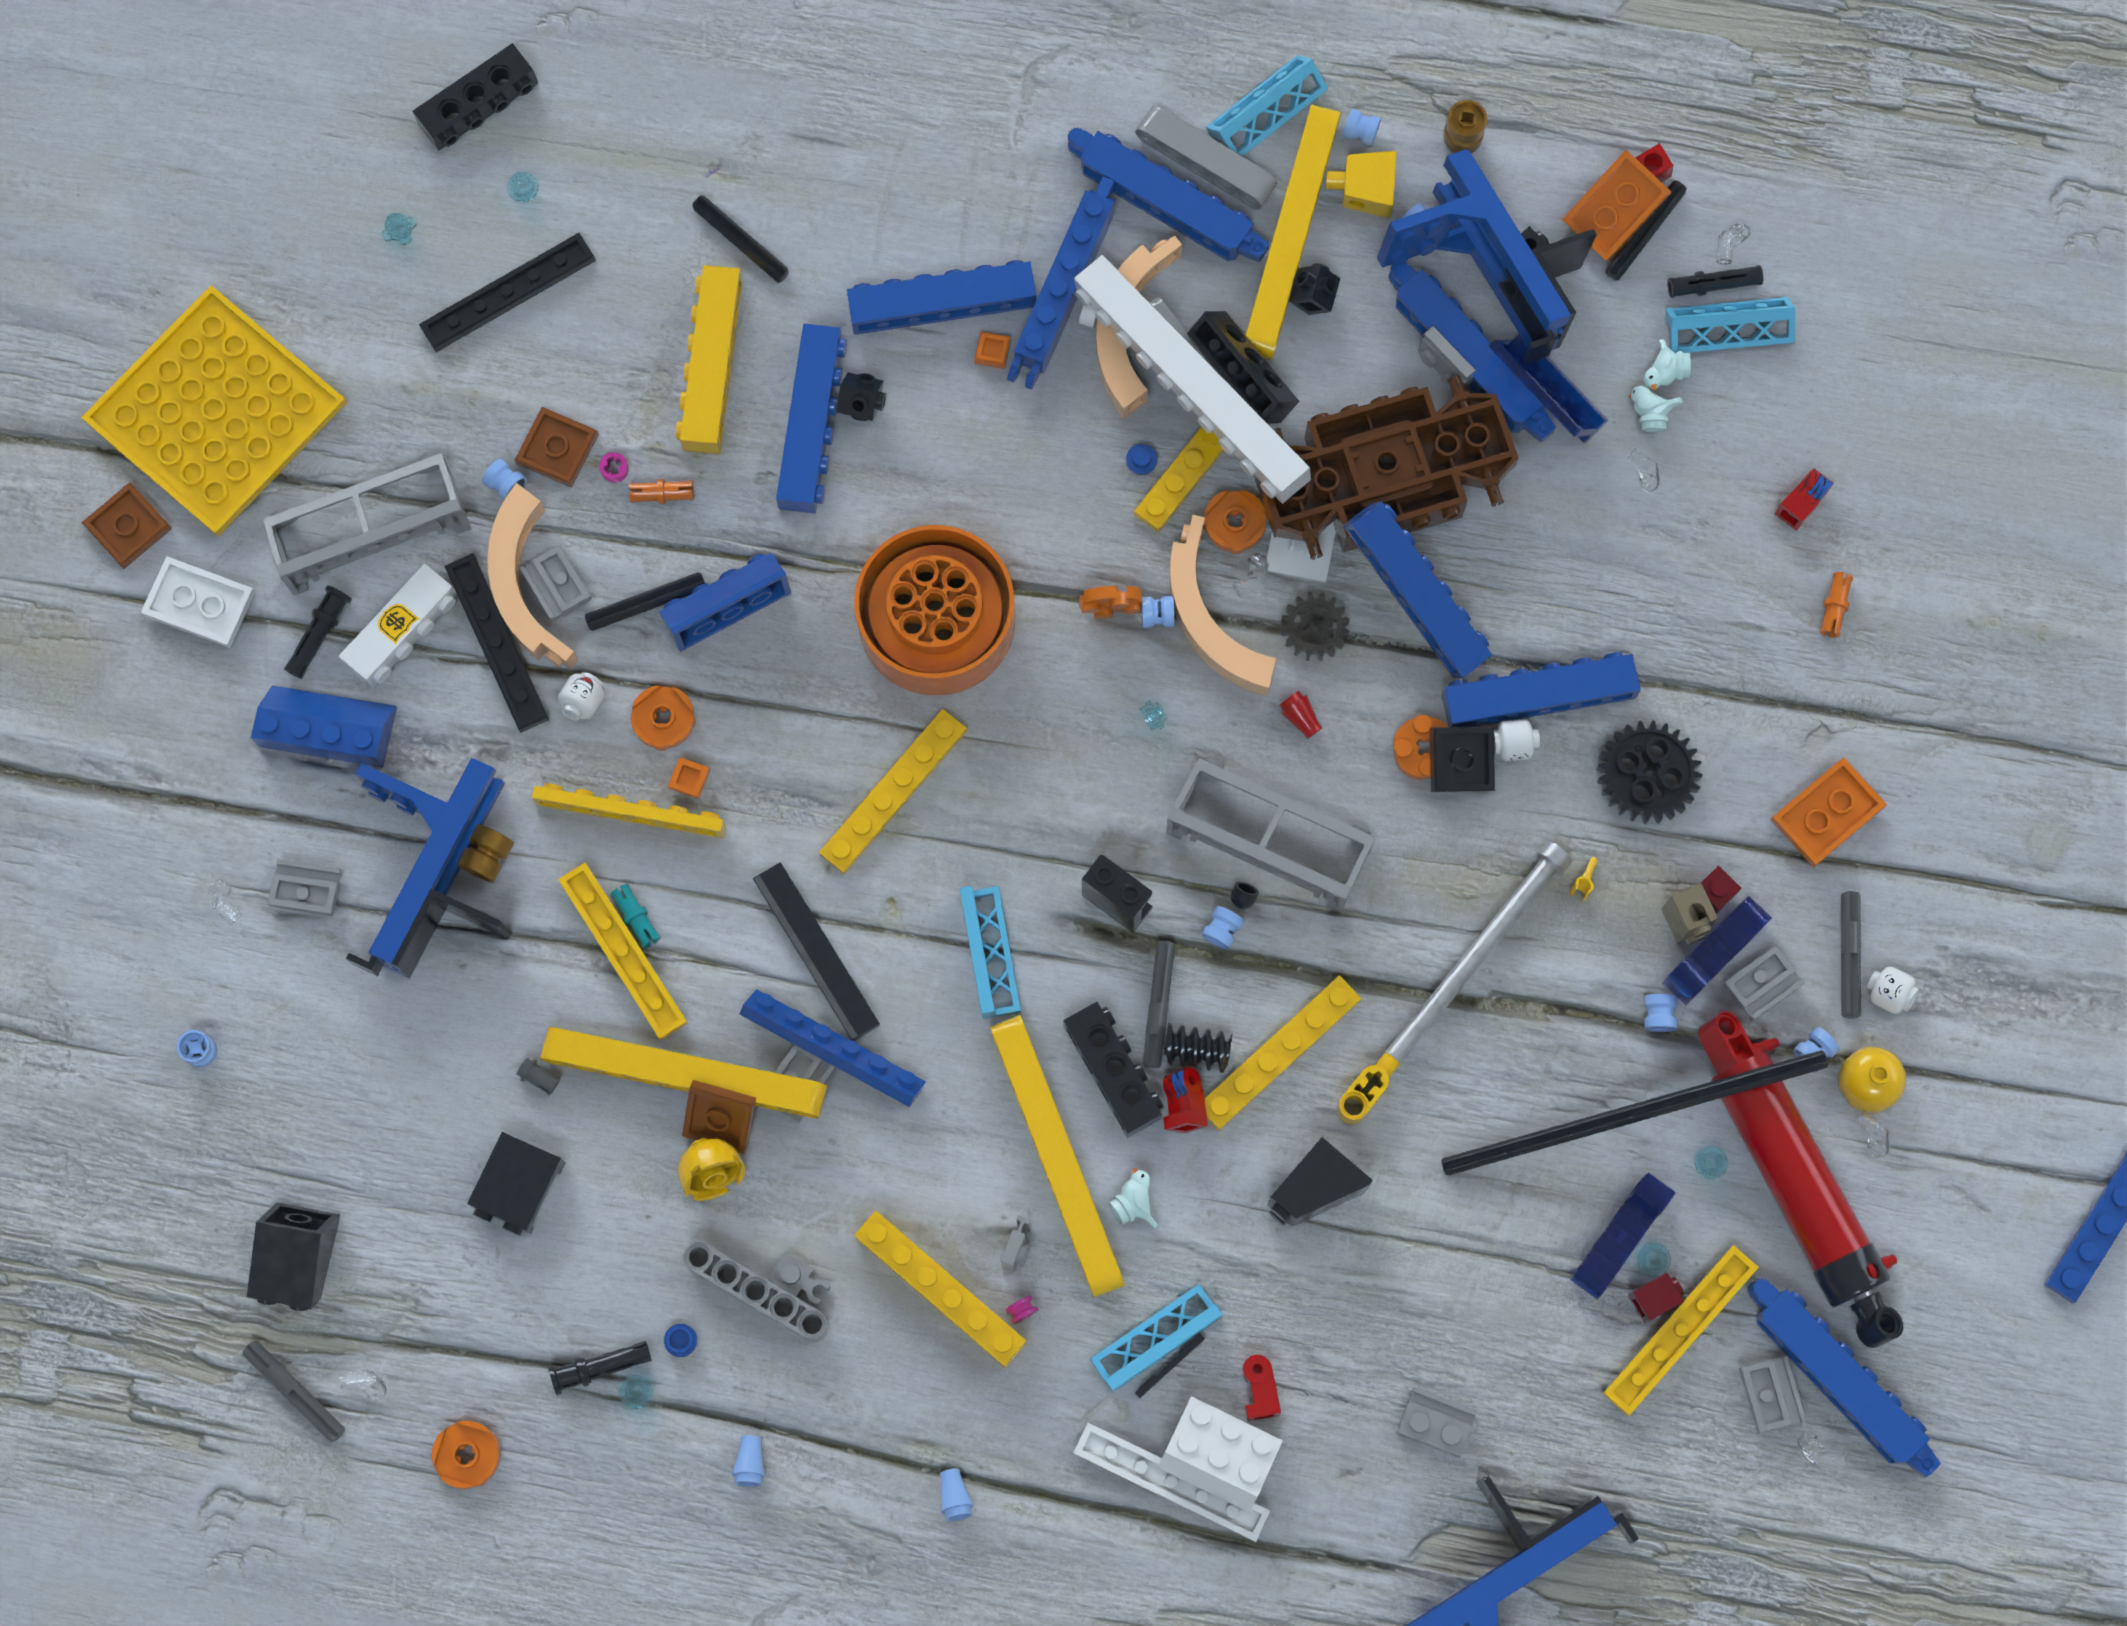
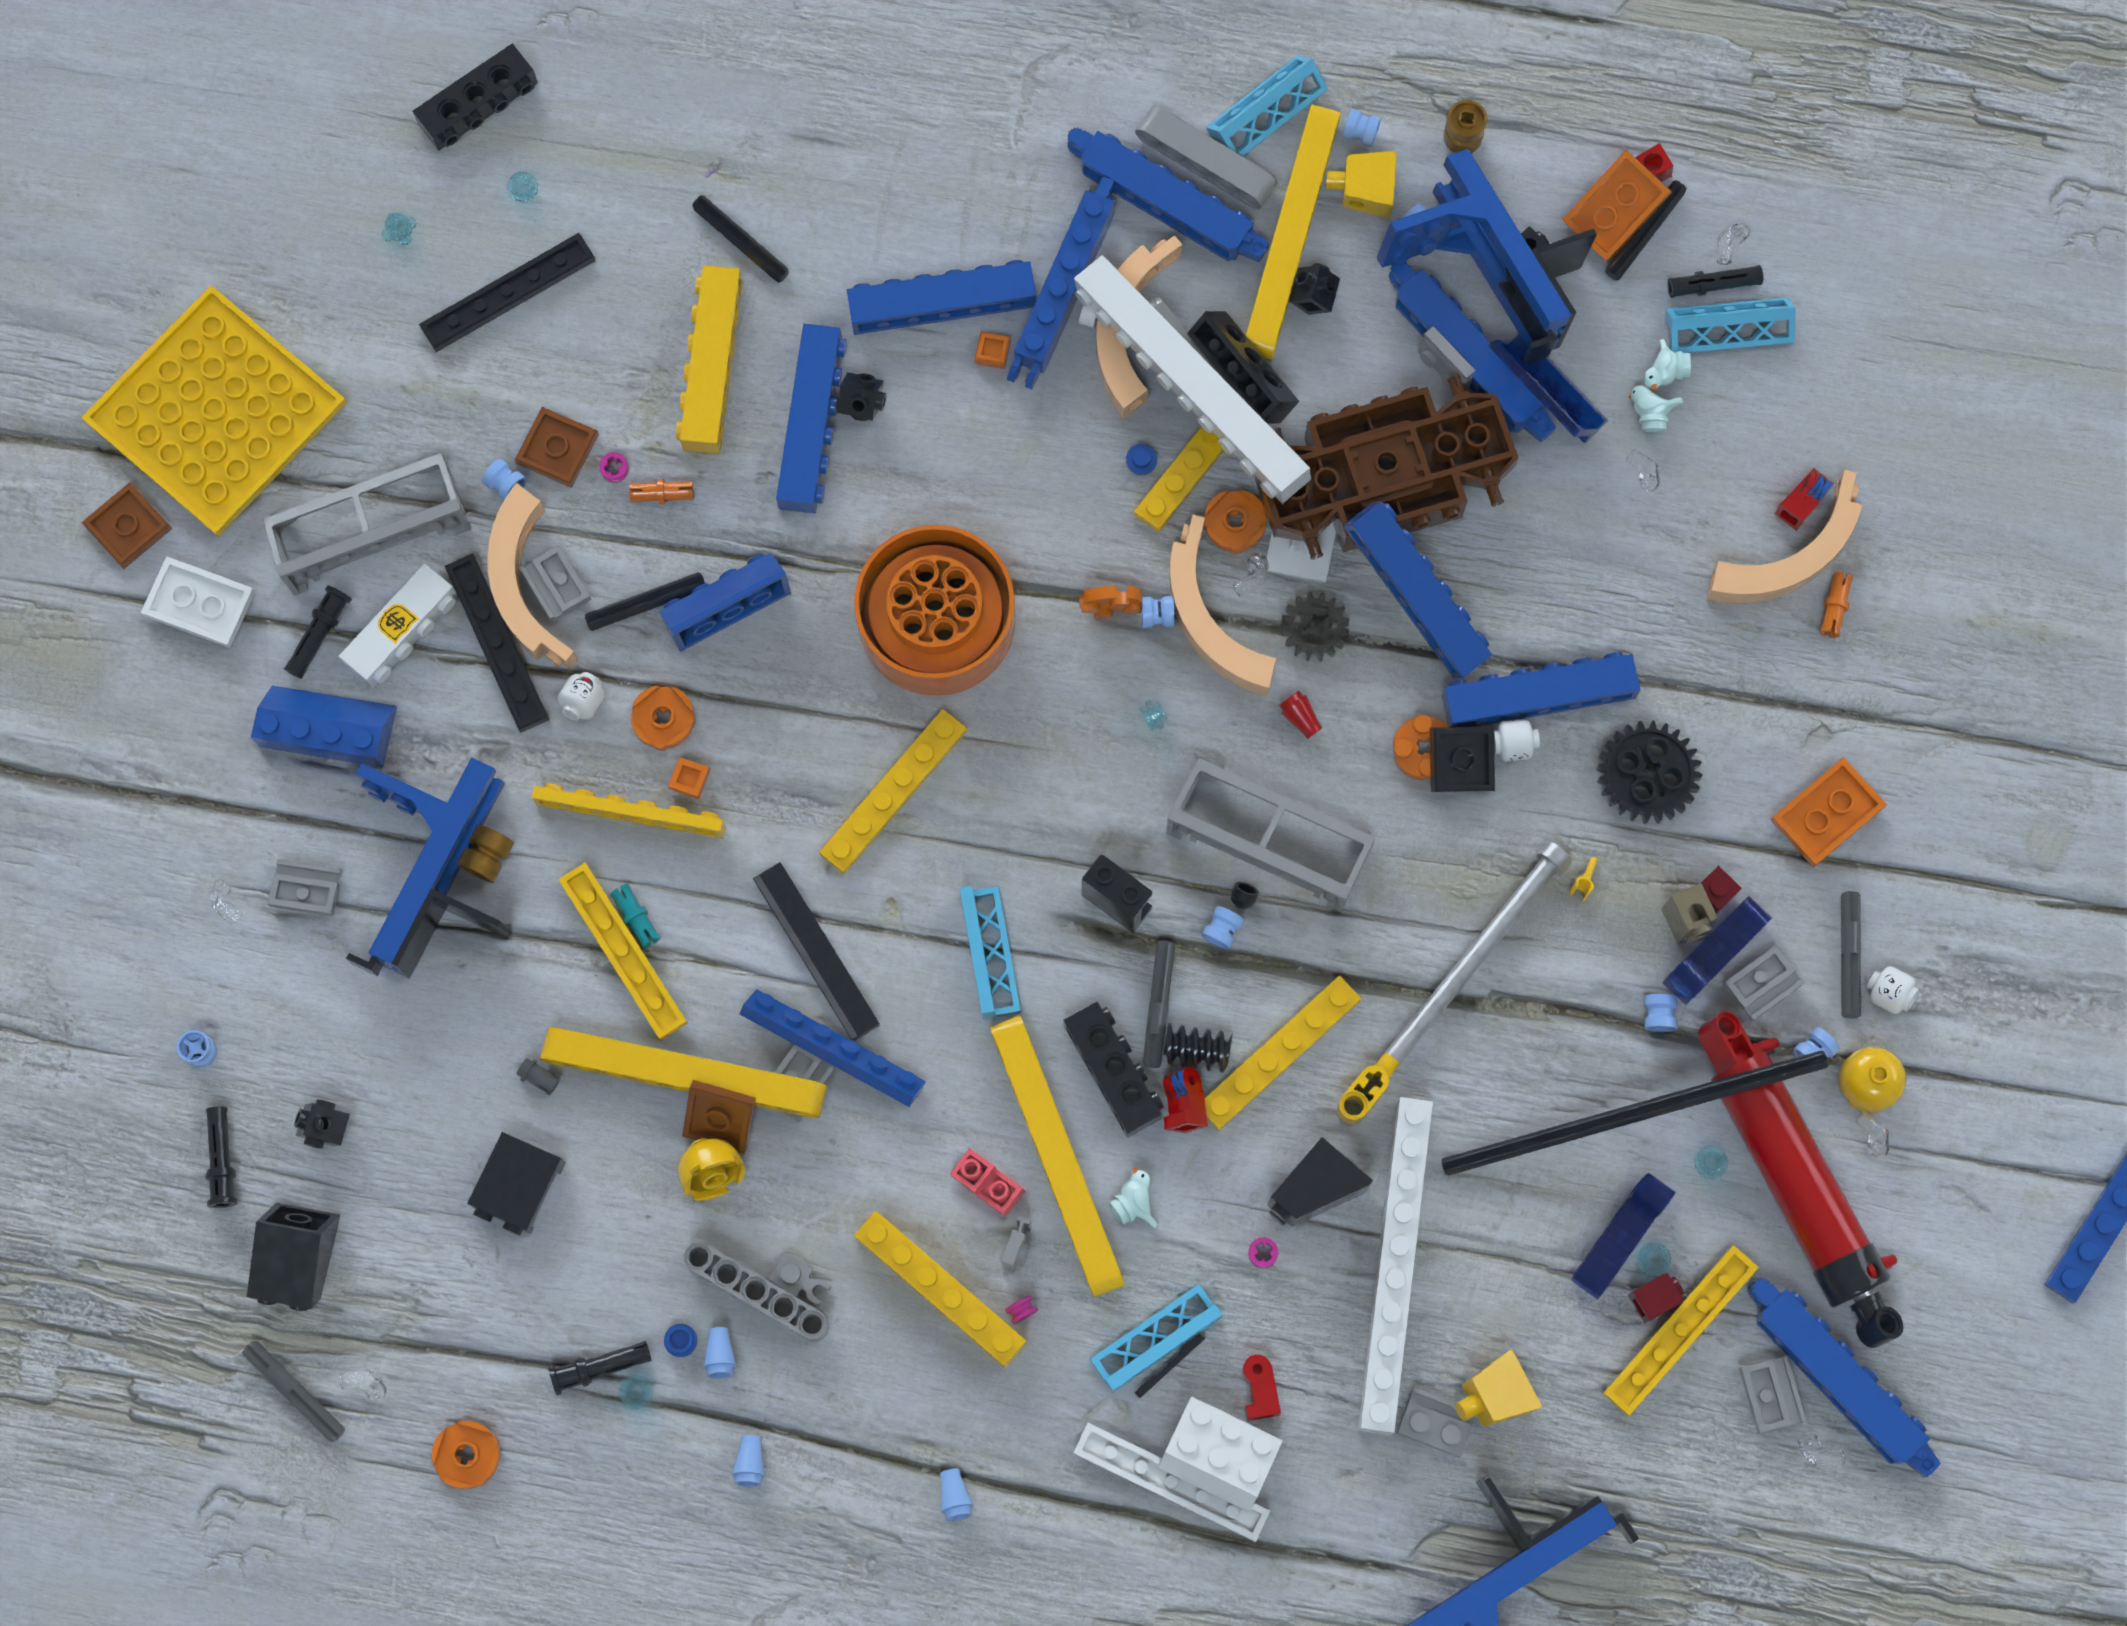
(220, 1173): none -> black pin
(332, 1124): none -> black brick
(719, 1354): none -> light blue cone
(987, 1182): none -> coral slope
(1253, 1251): none -> dark pink bush
(1395, 1266): none -> white brick
(1498, 1393): none -> yellow torso
(1768, 581): none -> light nougat arch

